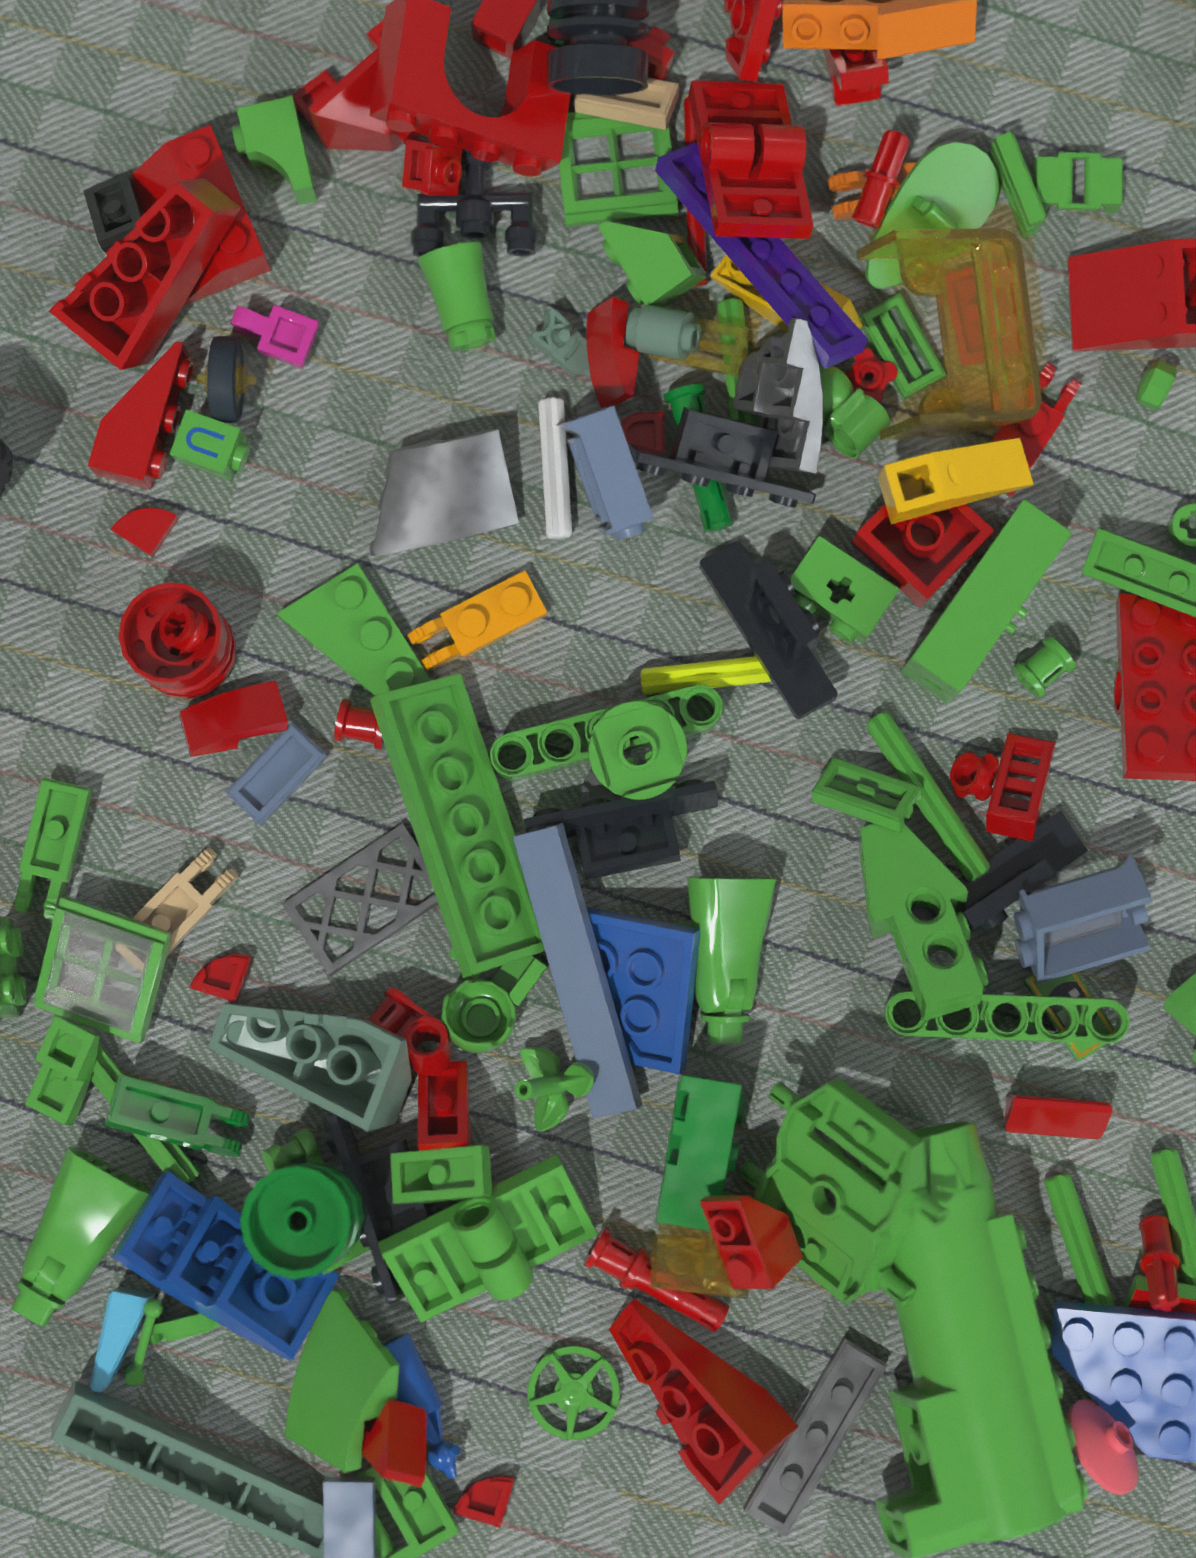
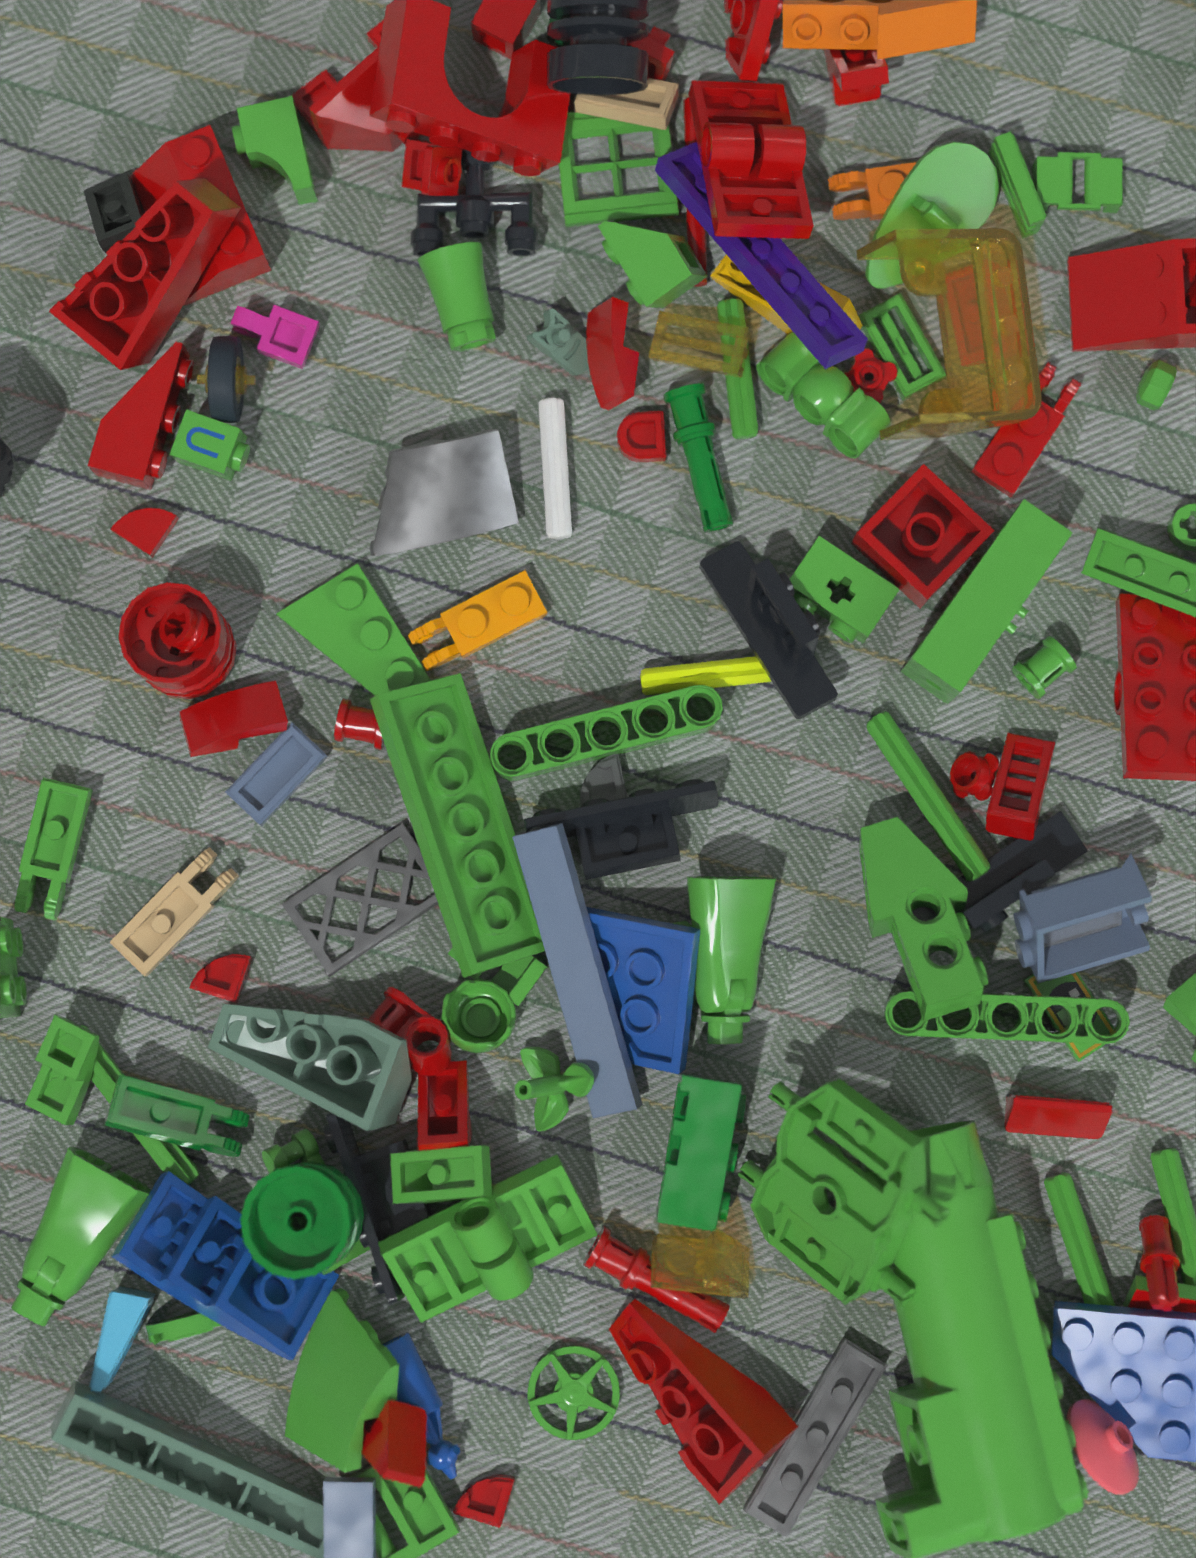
(102, 969): clear piece -> none
(134, 1373): bright green hinge -> none
(608, 473): sand blue window -> none
(661, 764): bright green plate -> none
(663, 332): sand green brick -> none
(722, 451): black bracket -> none
(751, 1240): red slope -> none
(786, 389): flat silver slope -> none
(861, 799): bright green tile -> none
(881, 179): red axle -> none
(953, 478): yellow slope -> none

